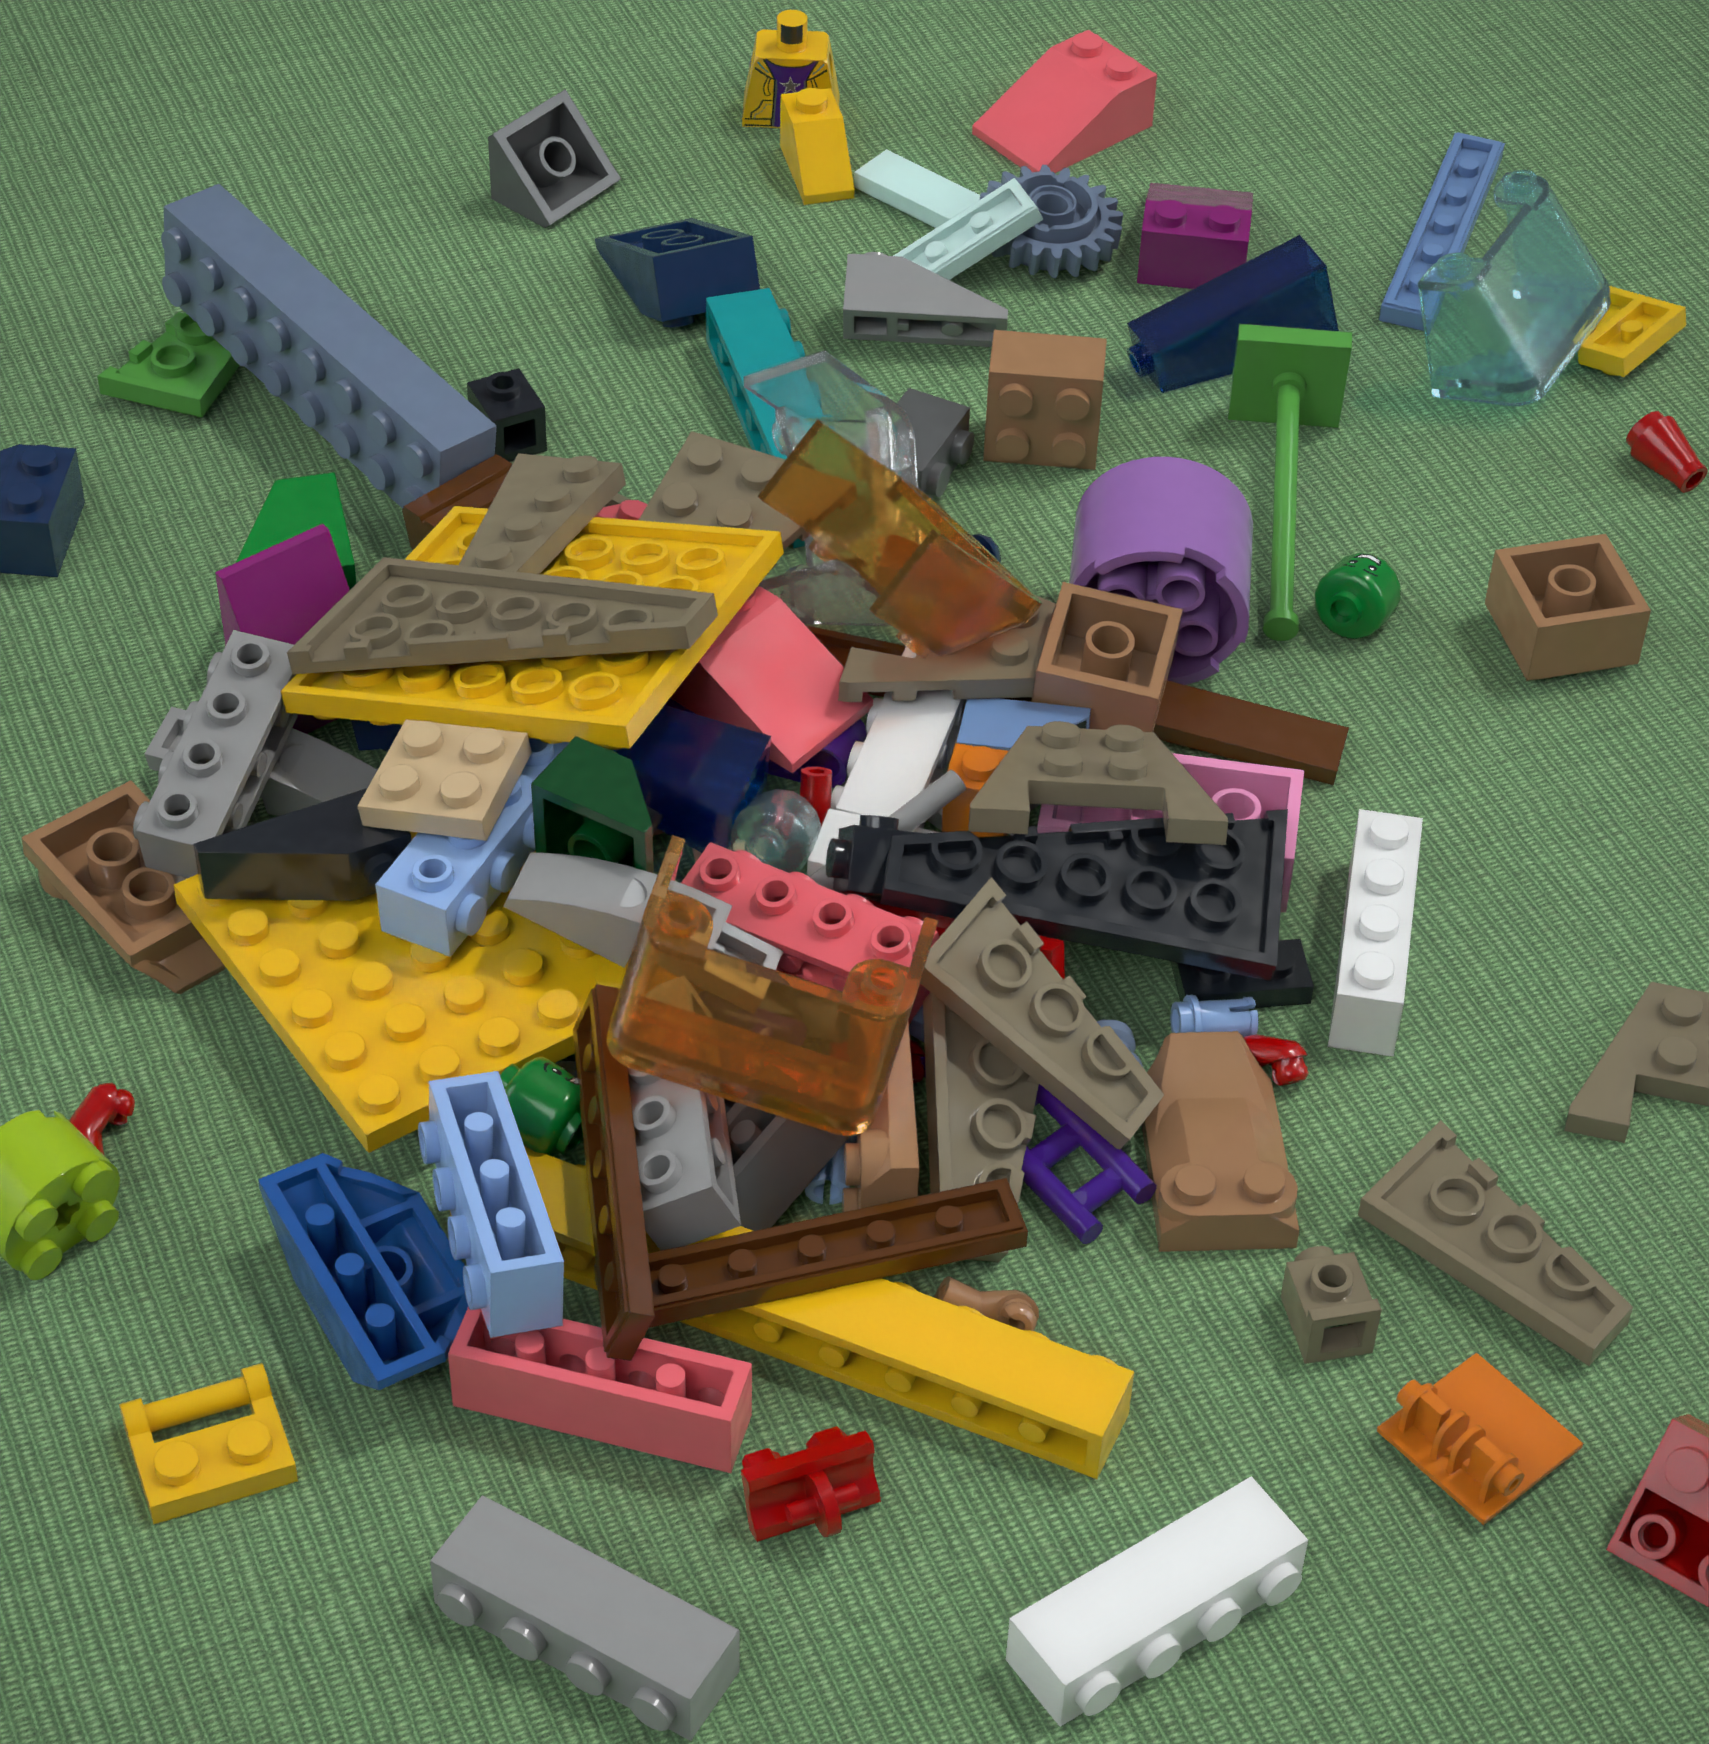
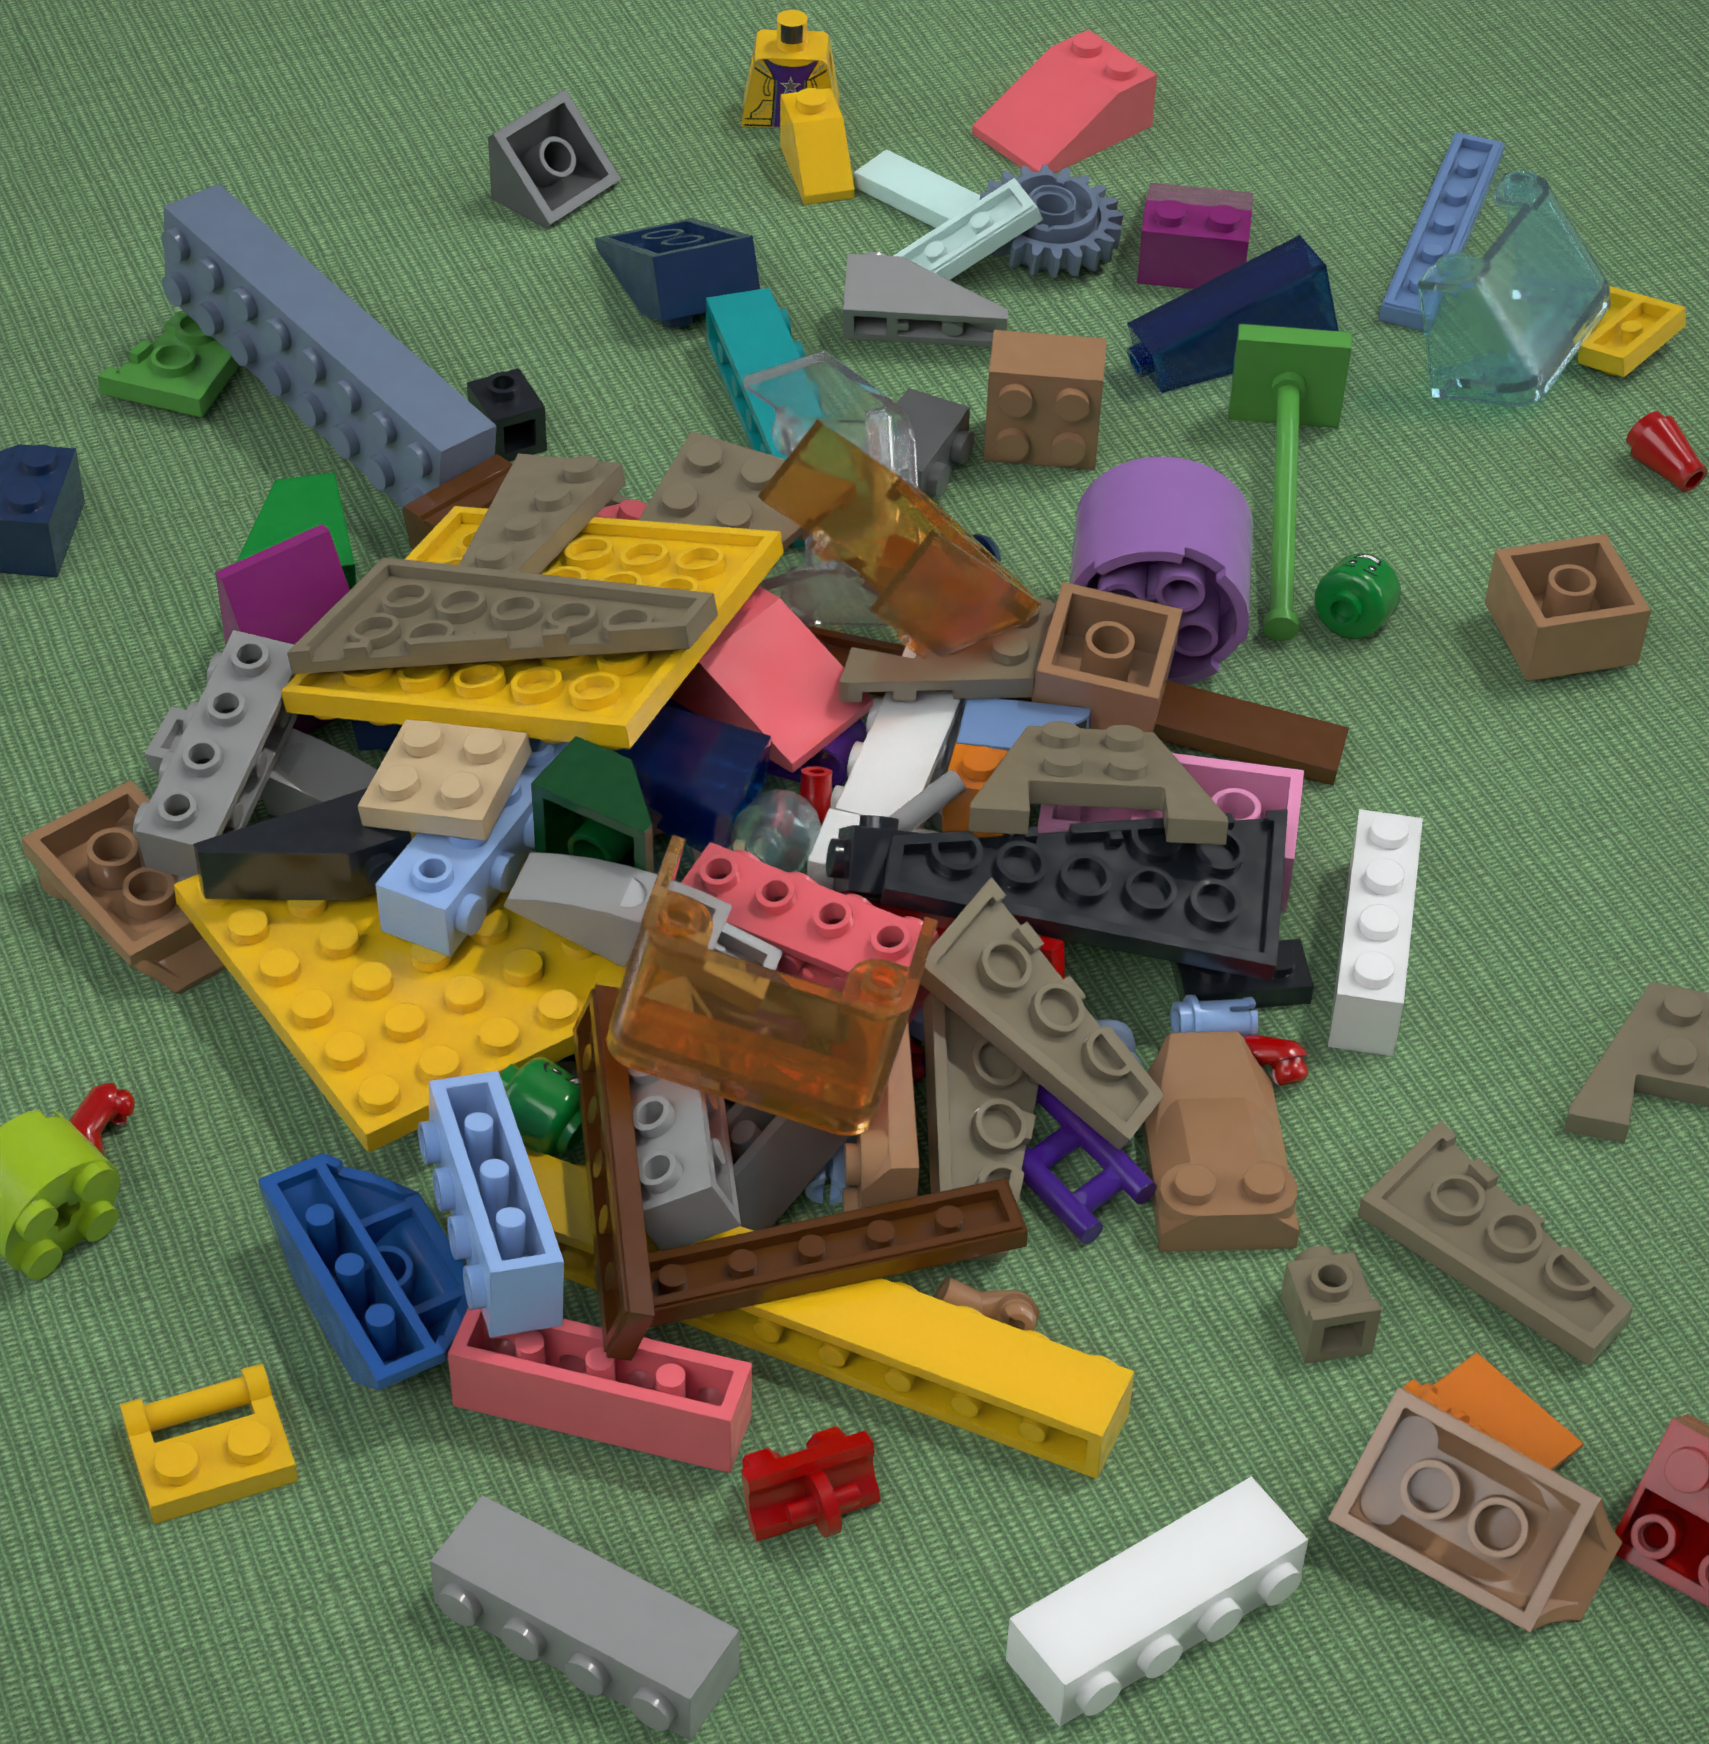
(1478, 1516): none -> medium nougat slope

